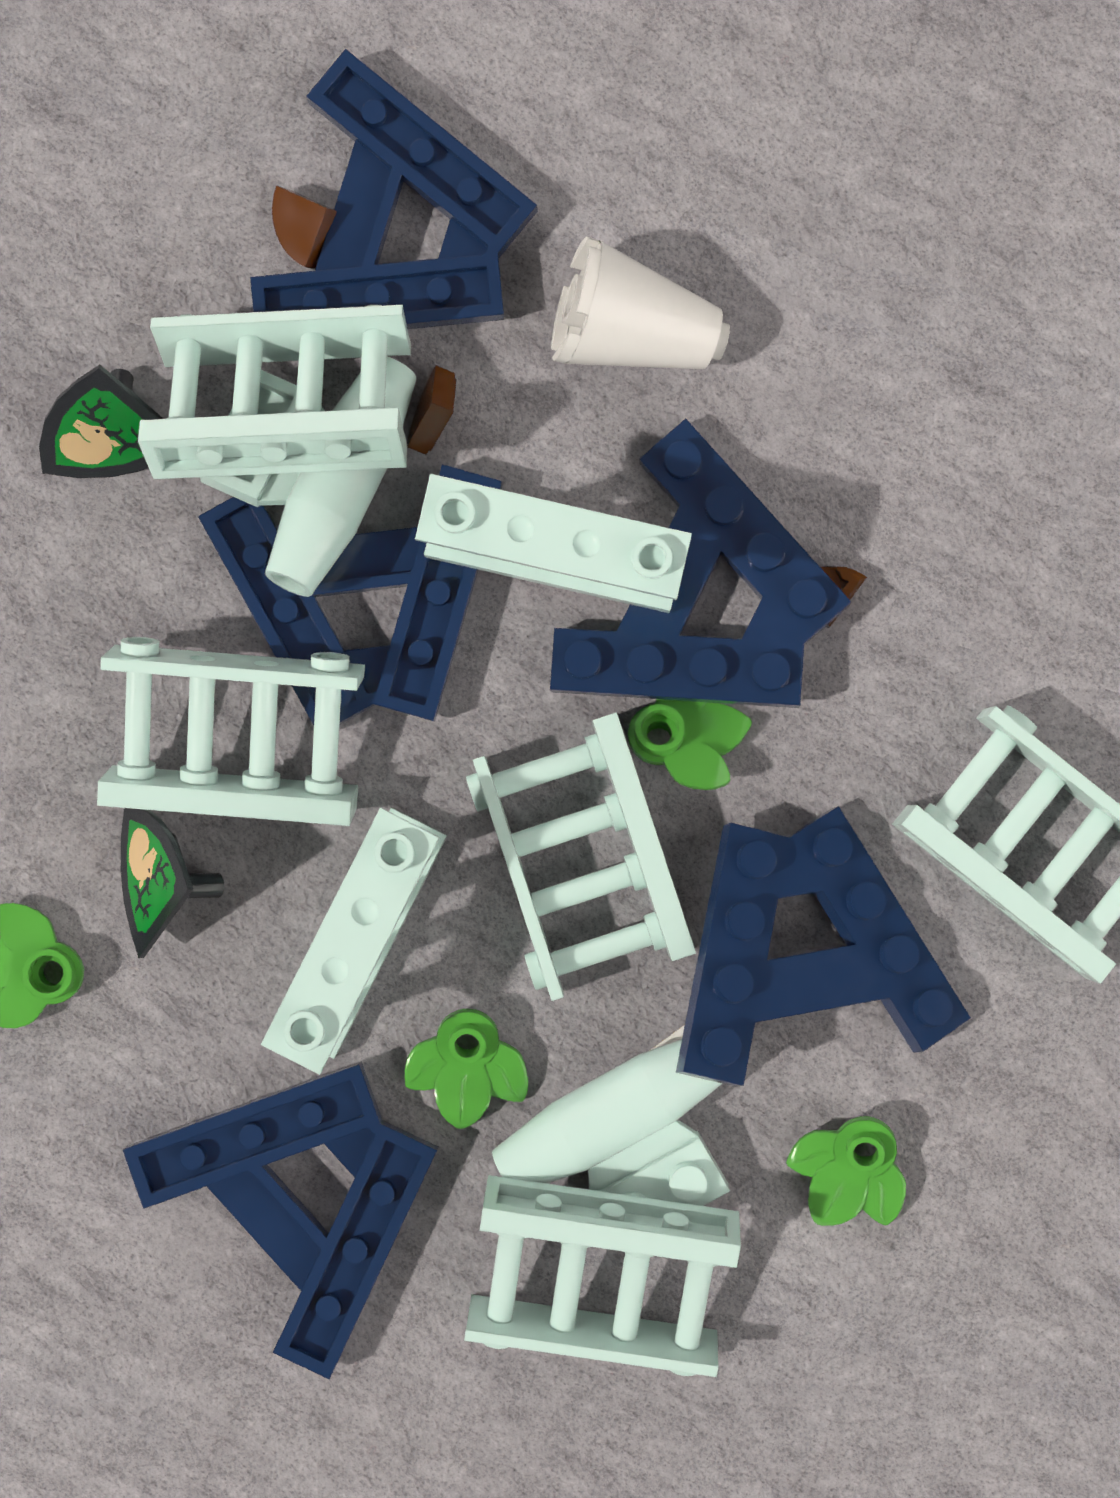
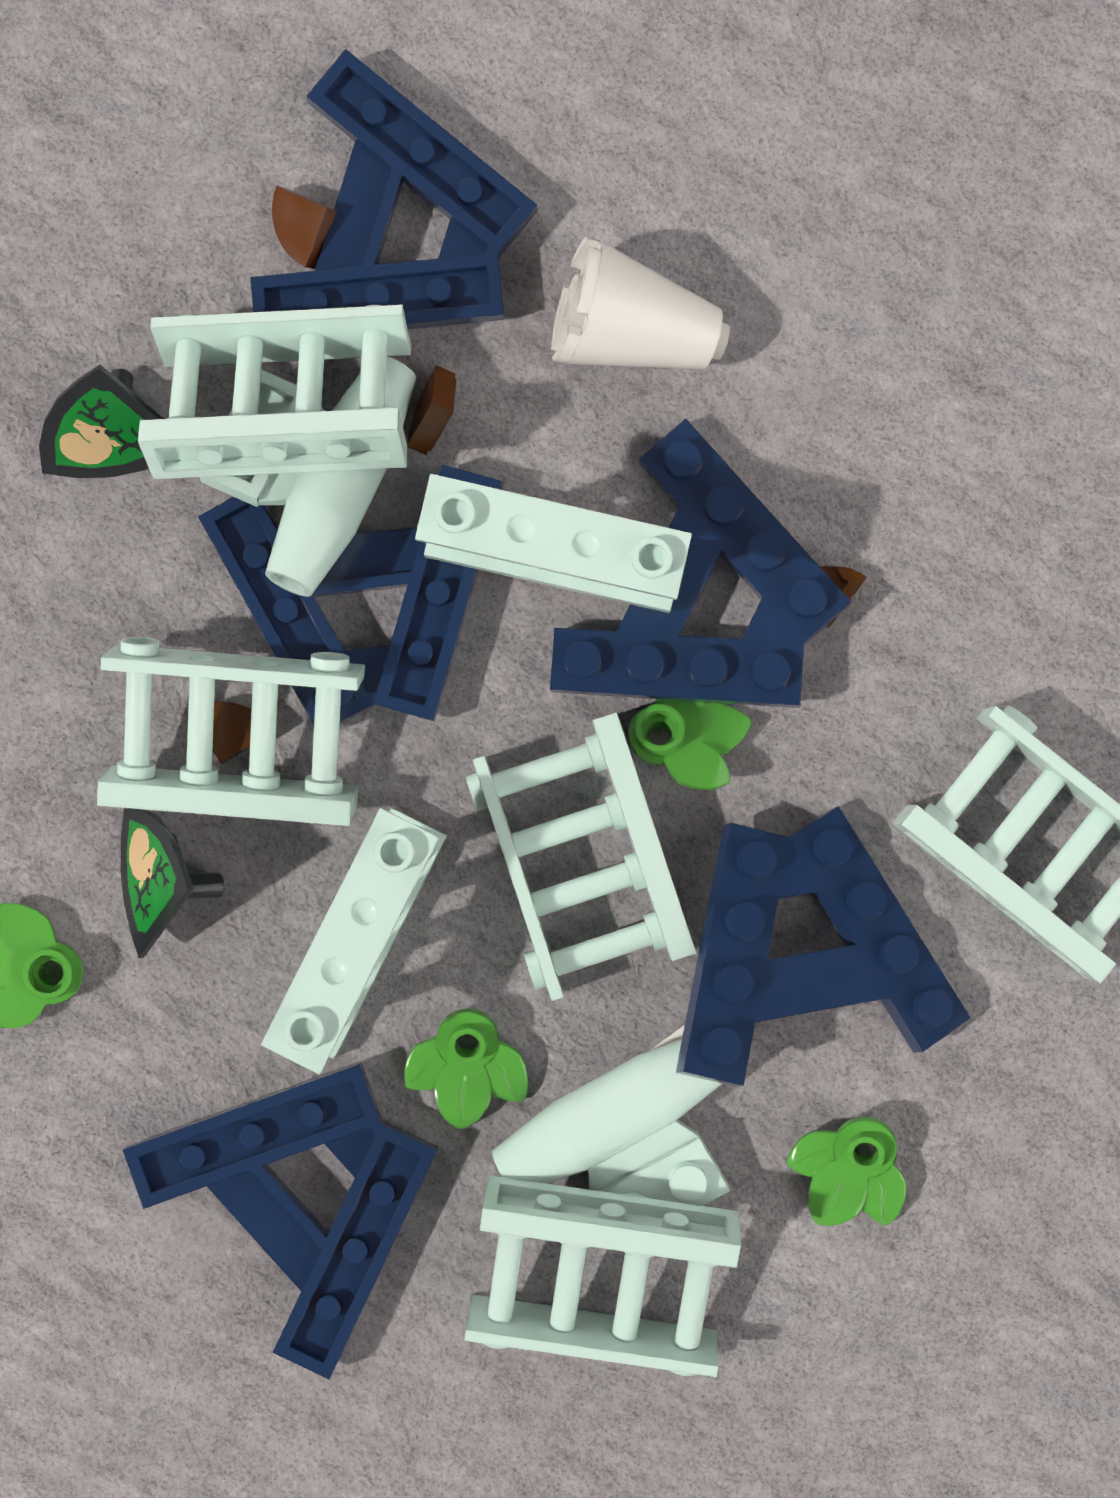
(230, 730): none -> reddish brown tile

